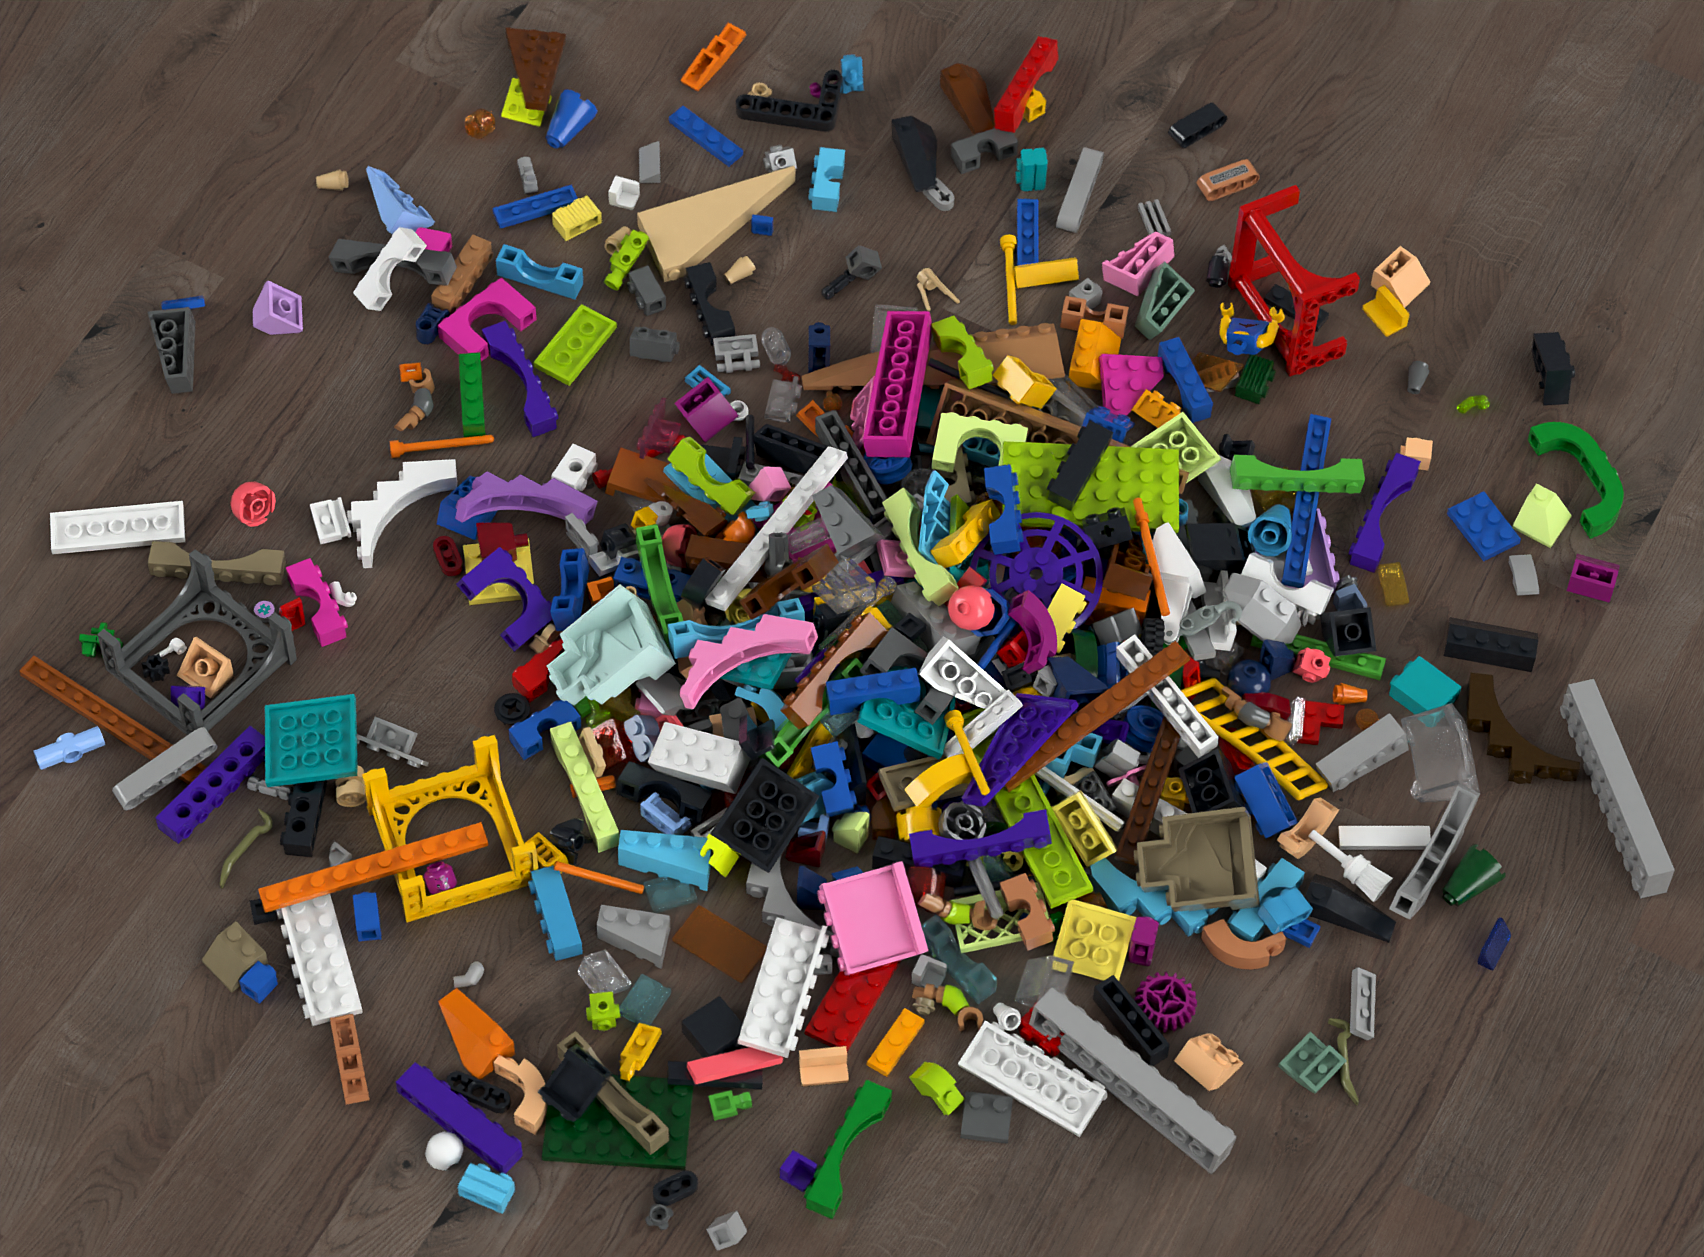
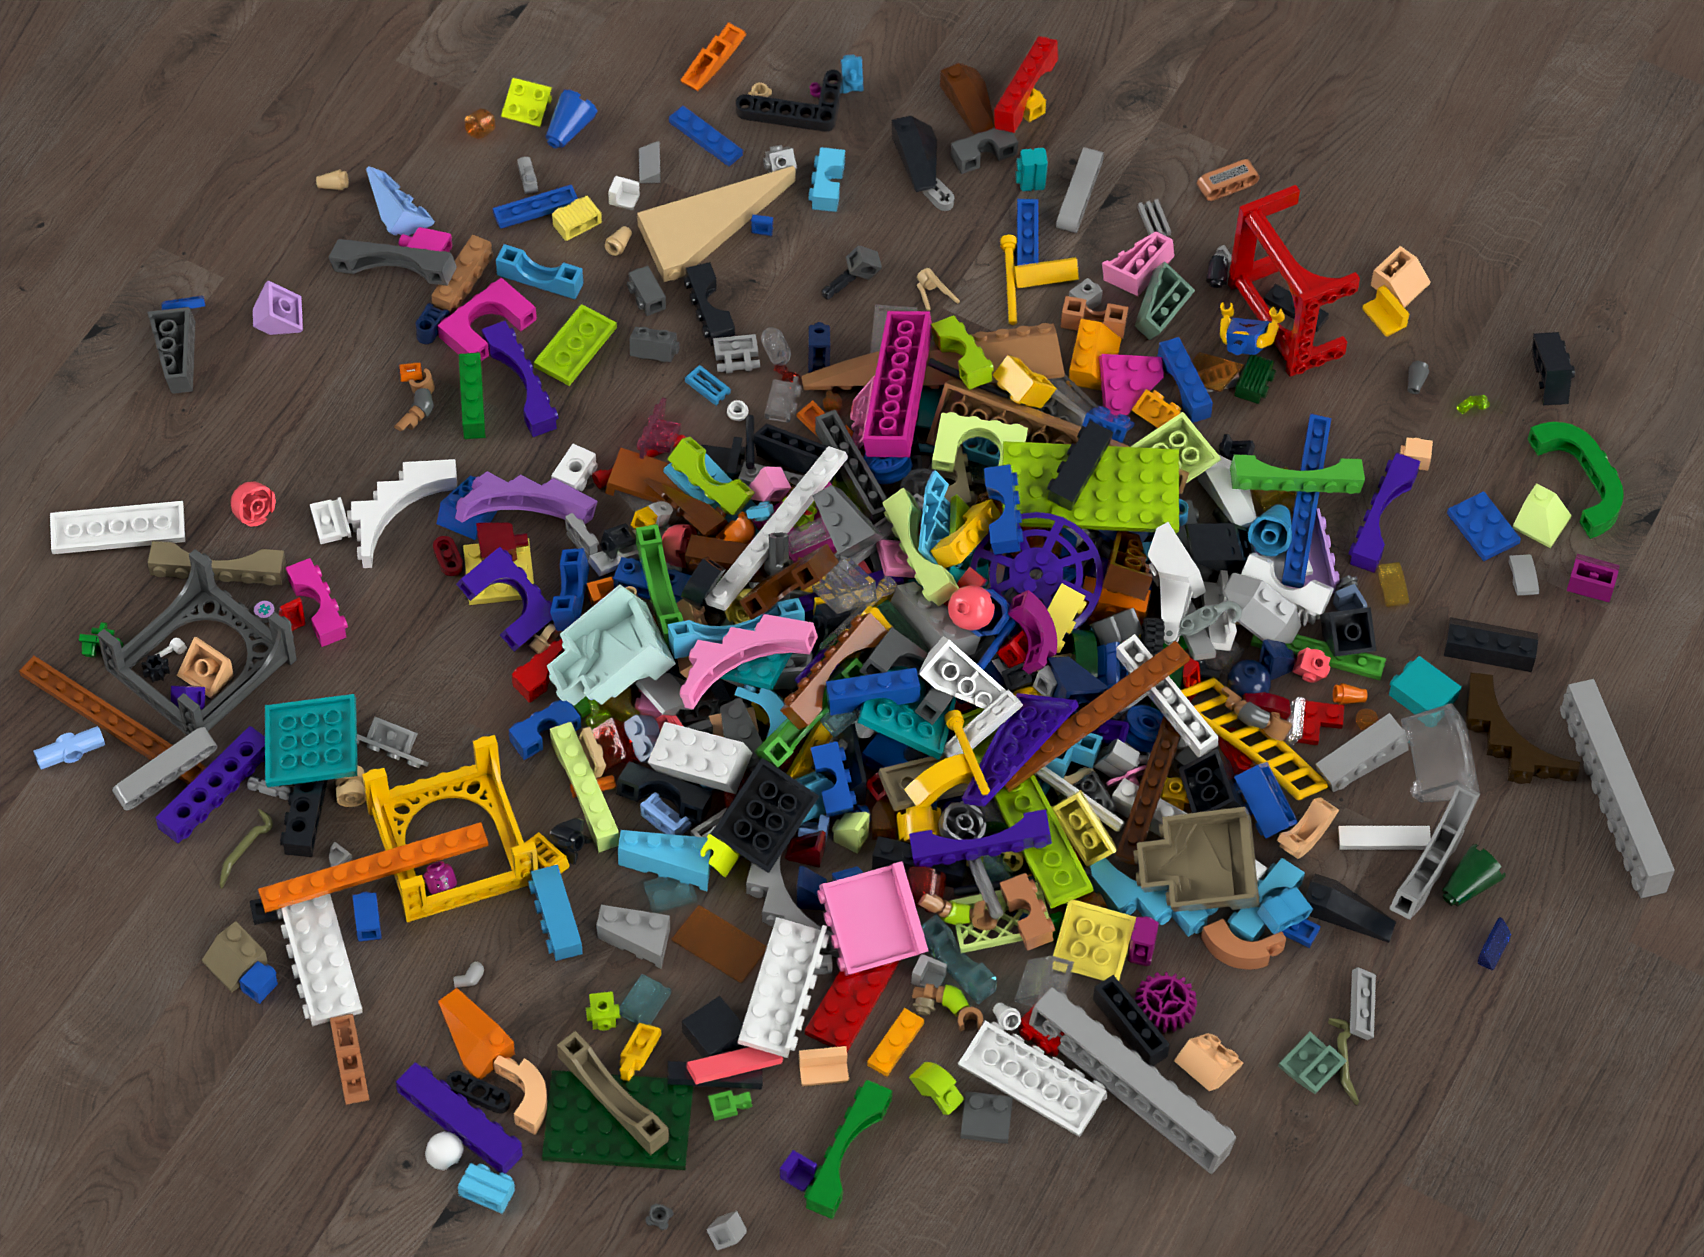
(341, 598): white arm -> none
(375, 286): white arch -> none
(398, 448): orange piece -> none
(509, 701): black gear -> none
(536, 63): reddish brown wing -> none
(575, 1083): black panel -> none
(598, 877): orange bar -> none
(603, 973): clear bracket -> none
(624, 259): lime brick -> none
(674, 1188): black plate -> none
(706, 409): magenta slope -> none
(742, 268): tan cone -> none
(756, 739): black panel -> none
(910, 627): black plate -> none
(1118, 530): black brick -> none
(1142, 521): orange bar -> none
(1197, 125): black beam -> none
(1357, 869): white piece -> none

